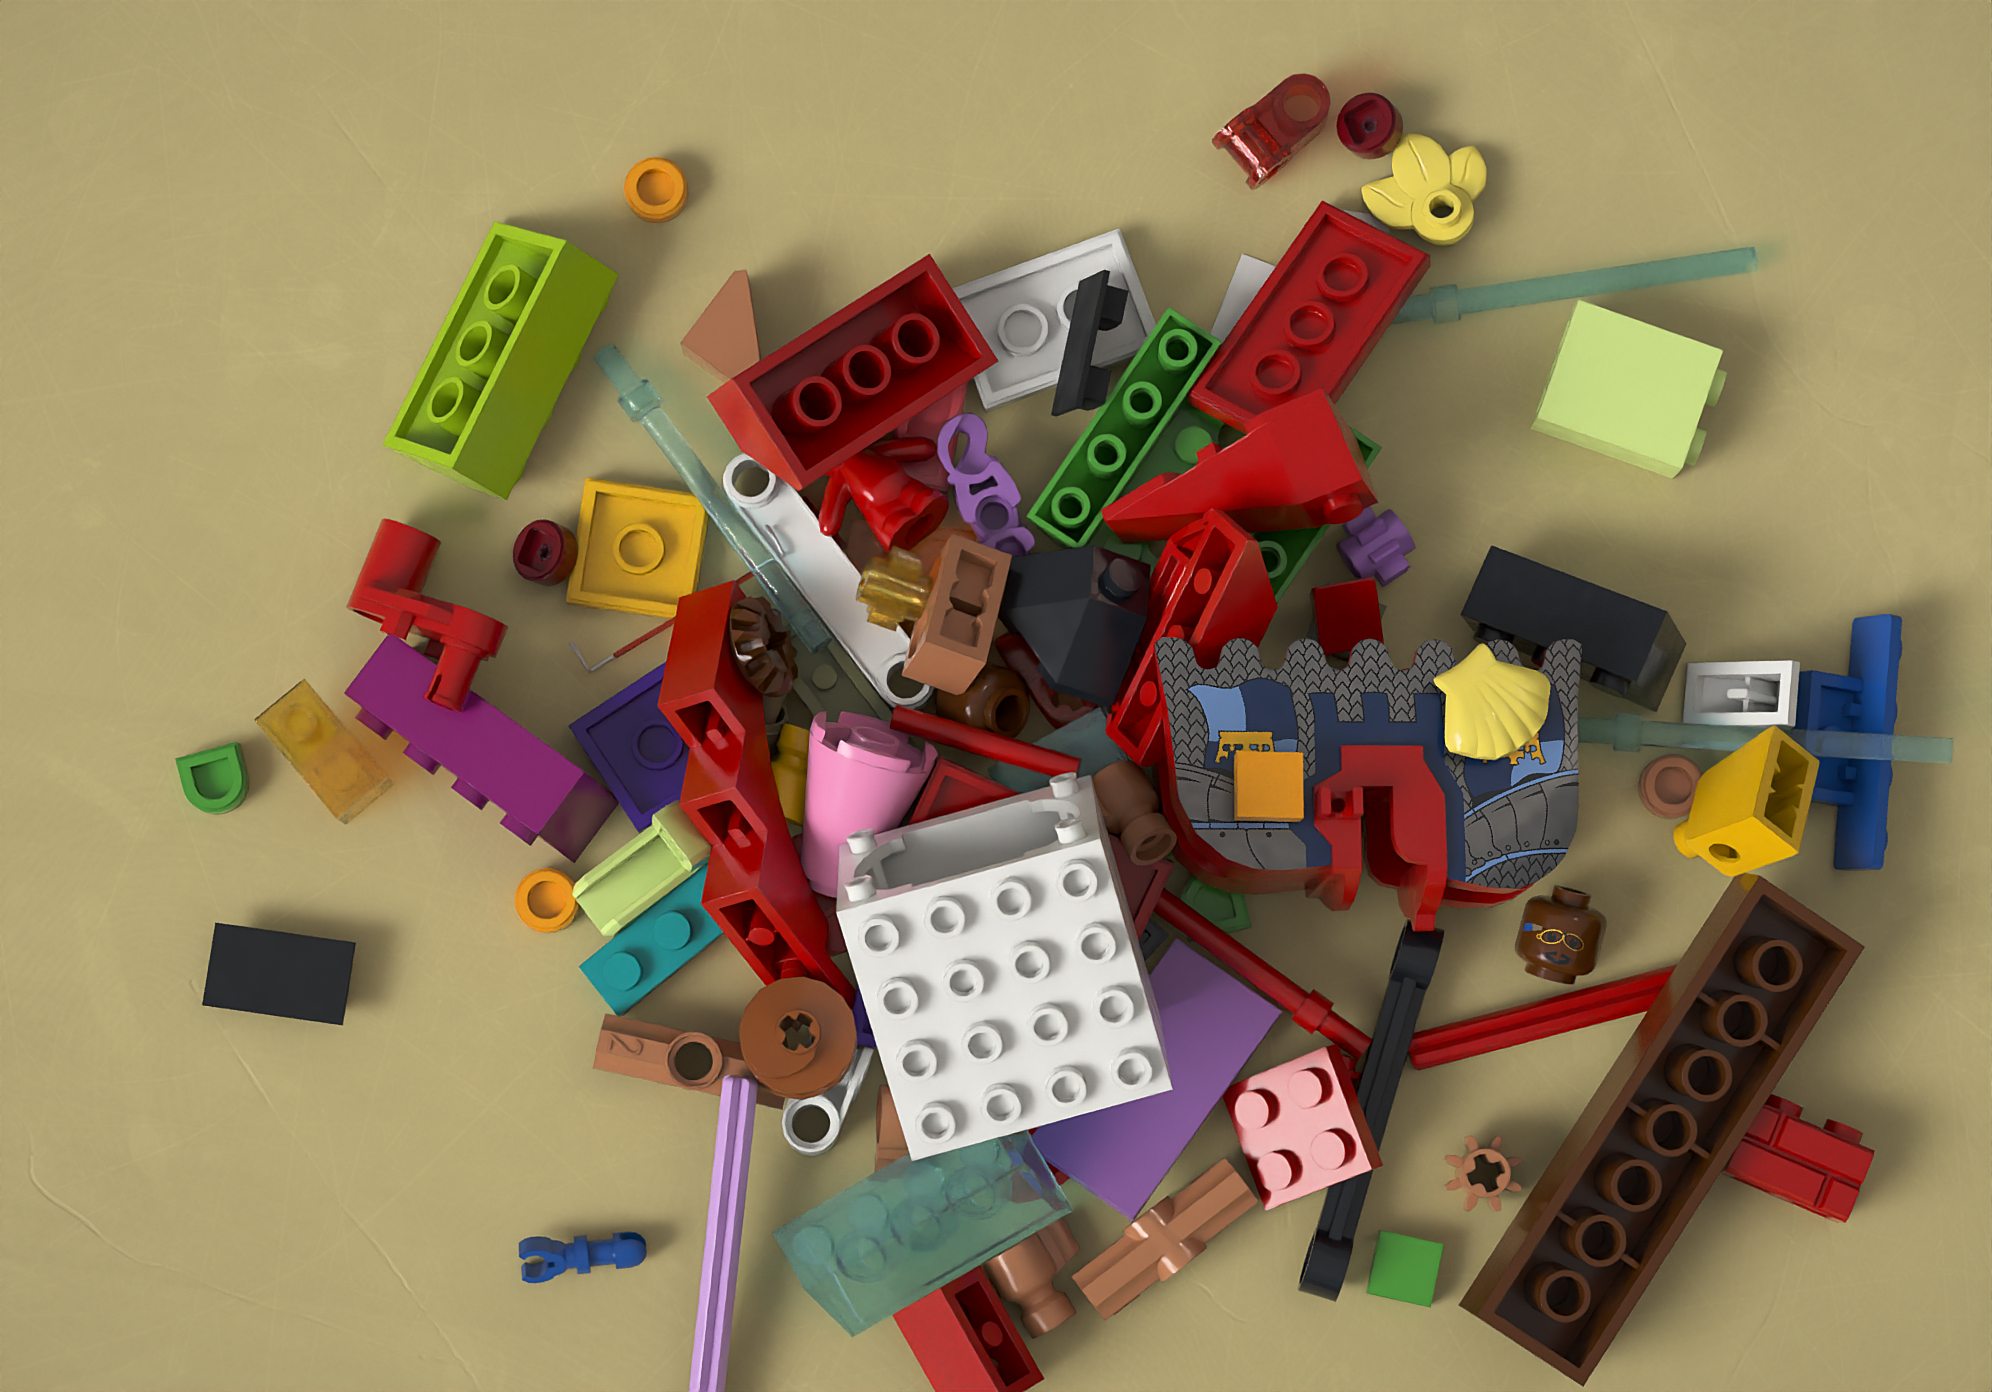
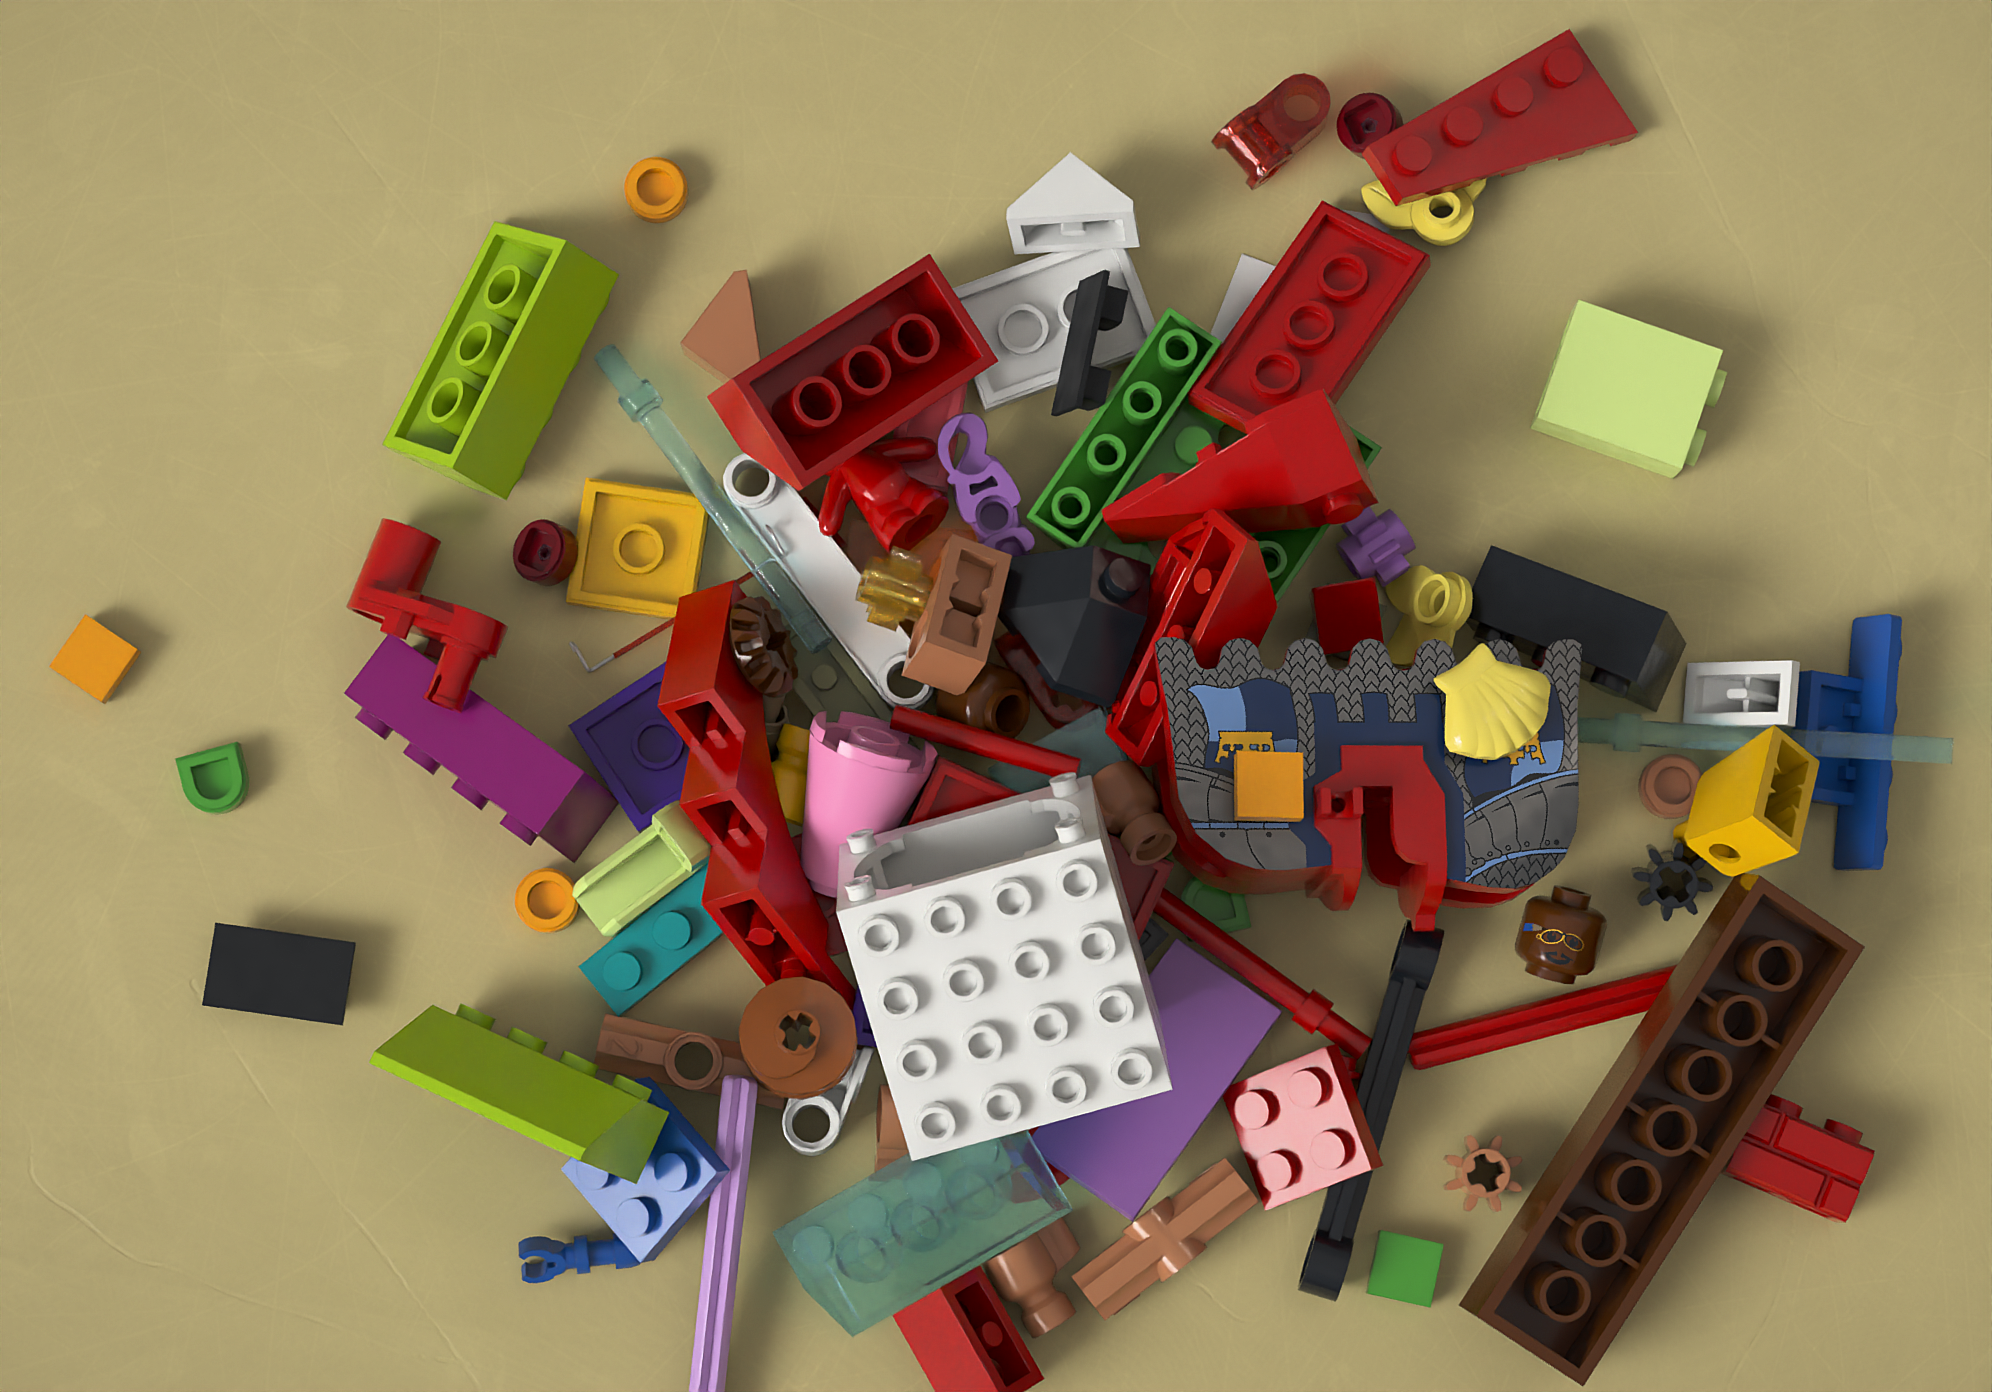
(95, 659): none -> light orange tile
(324, 752): clear yellow slope -> none
(526, 1090): none -> lime slope
(670, 1188): none -> plate
(1072, 212): none -> white slope
(1431, 607): none -> light yellow plate
(1448, 302): clear light blue bar -> none
(1514, 118): none -> red wing
(1666, 895): none -> black gear

